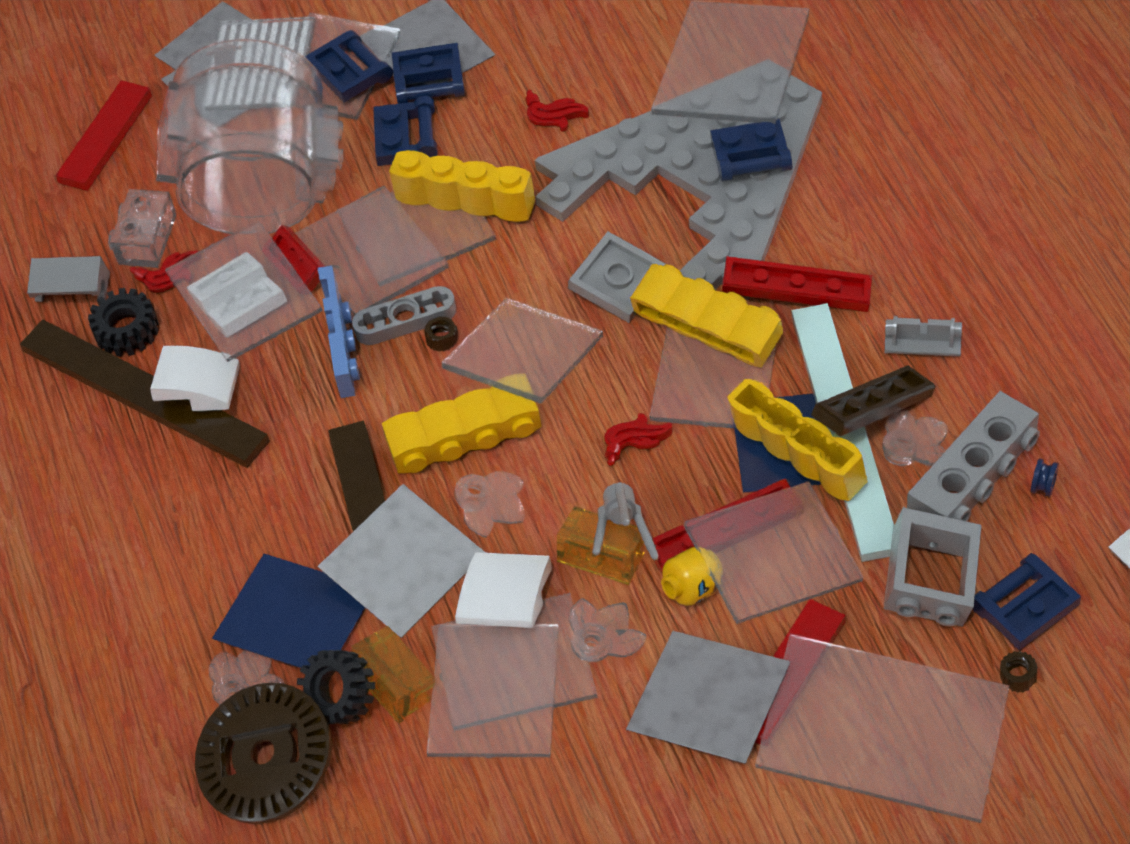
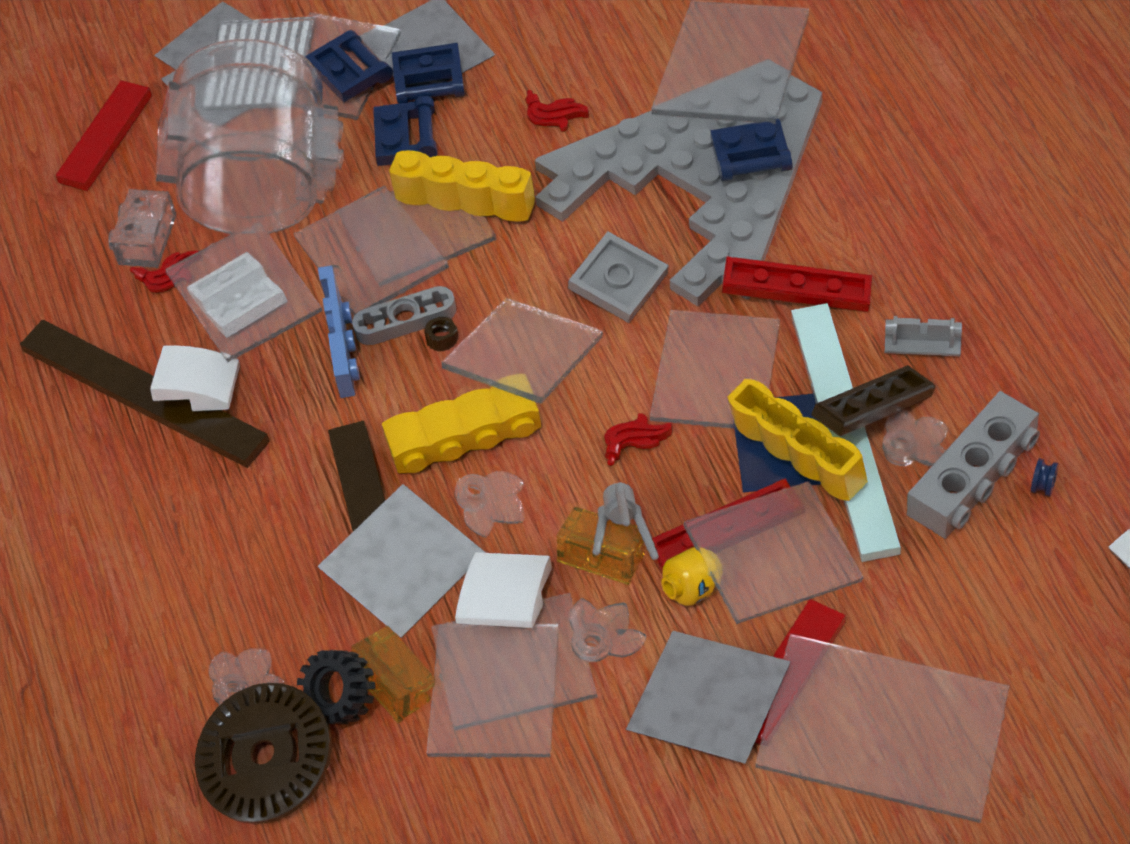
(68, 276): light grey hinge -> none
(120, 307): black tyre -> none
(289, 613): dark blue sticker -> none
(299, 256): red plate -> none
(707, 315): yellow brick -> none
(940, 535): light grey window -> none
(1015, 660): dark brown axle -> none
(1031, 610): dark blue plate -> none

